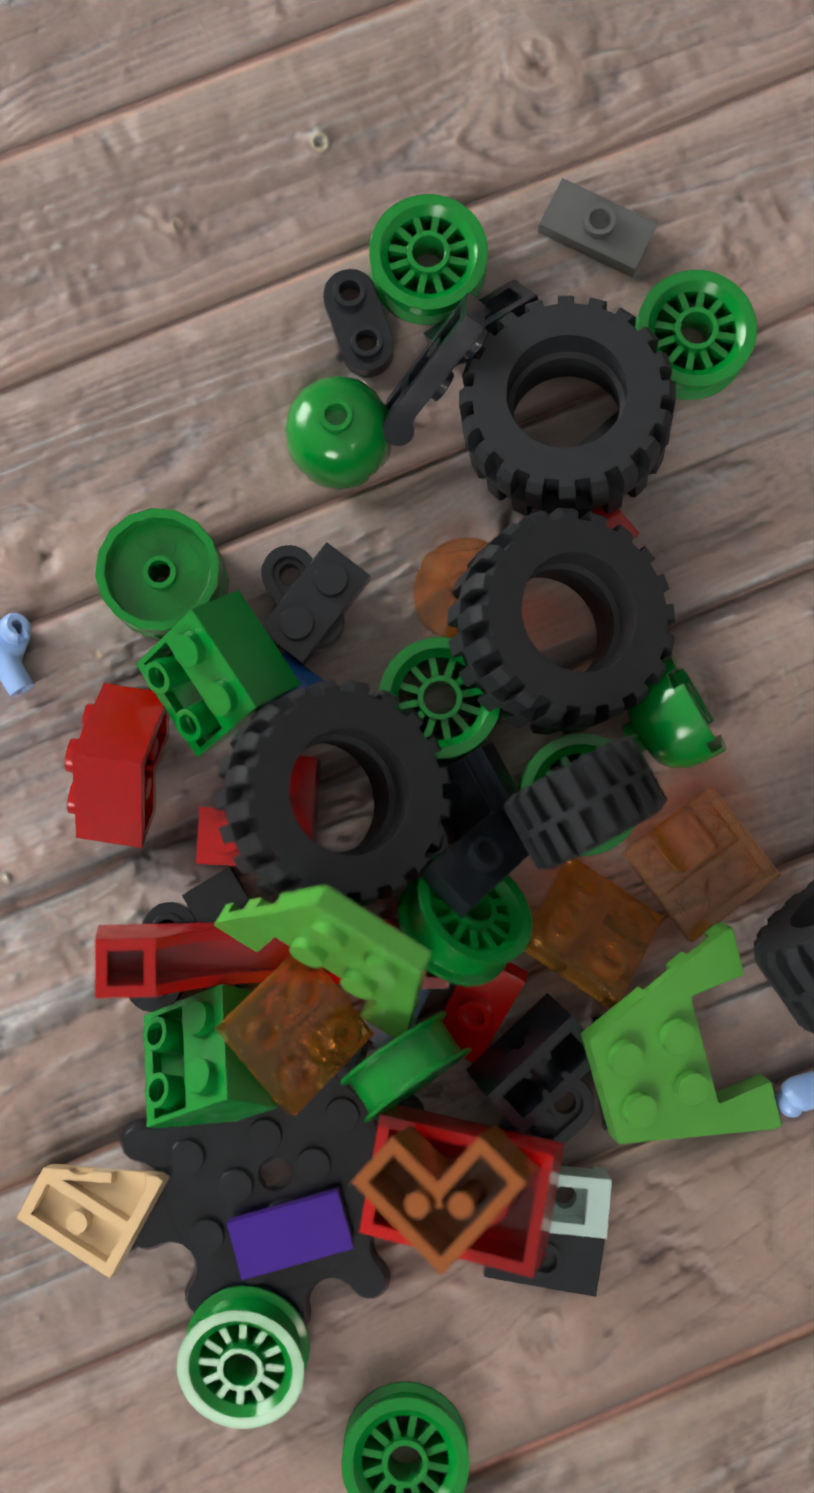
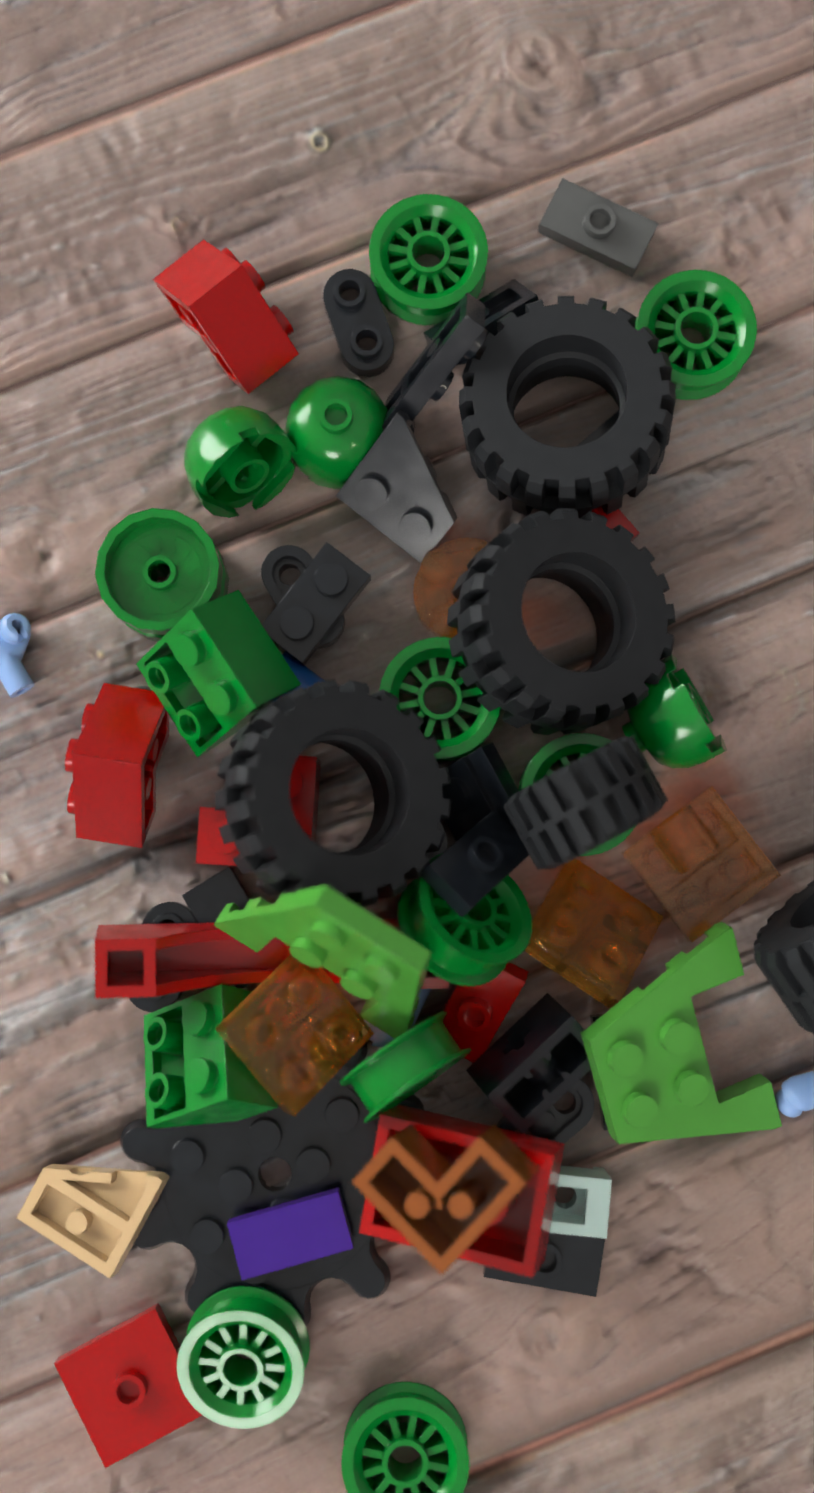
(127, 1385): none -> red plate
(226, 309): none -> red brick
(238, 459): none -> green cylinder
(400, 491): none -> black wing

